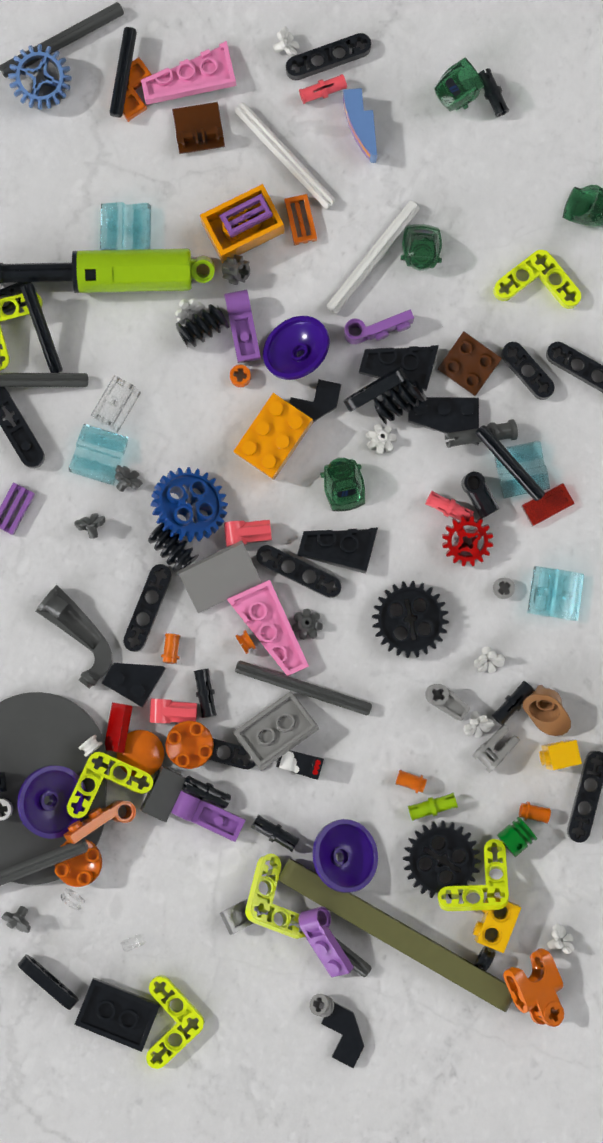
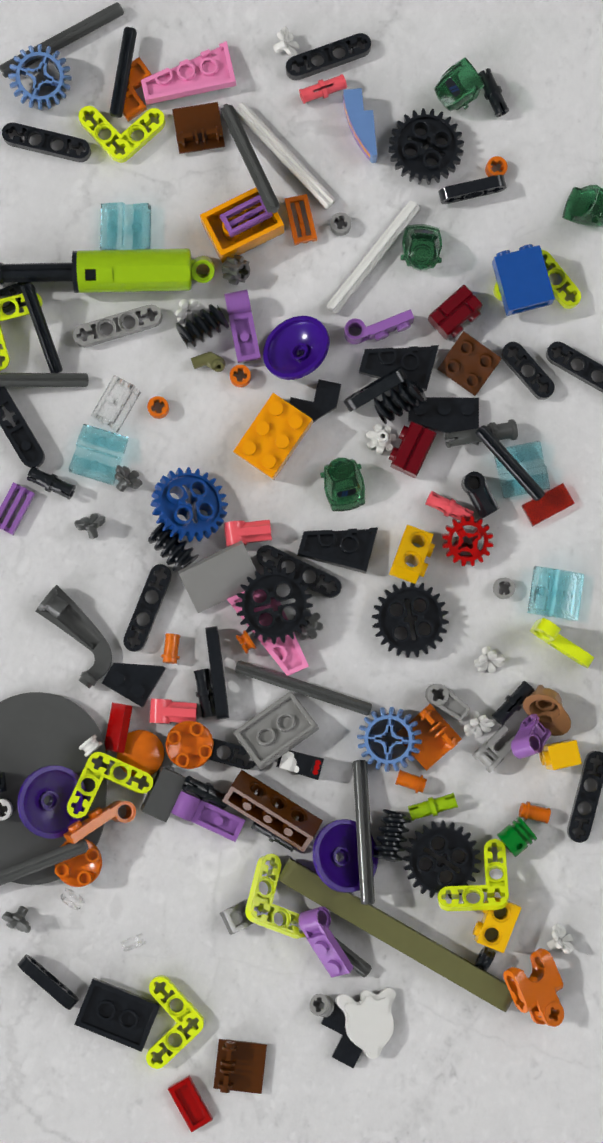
(48, 138): none -> black beam
(51, 483): none -> black pin
(118, 329): none -> light grey beam
(124, 139): none -> neon yellow beam
(151, 404): none -> orange bush
(190, 1103): none -> red tile
(210, 360): none -> olive arm
(217, 672): none -> black beam
(240, 1066): none -> reddish brown hinge
(250, 159): none -> dark grey axle
(268, 583): none -> black gear
(272, 811): none -> reddish brown brick
(347, 221): none -> light grey bush
(363, 829): none -> dark grey axle
(369, 1020): none -> white tile
(388, 750): none -> medium blue gear
(392, 836): none -> black piece
(411, 554): none -> yellow brick
(412, 450): none -> dark red brick
(435, 128): none -> black gear
(436, 736): none -> orange hinge
(455, 312): none -> dark red brick
(472, 189): none -> black beam
(496, 160): none -> orange bush
(523, 279): none -> blue brick
(530, 737): none -> medium lavender piece
(550, 634): none -> neon yellow beam

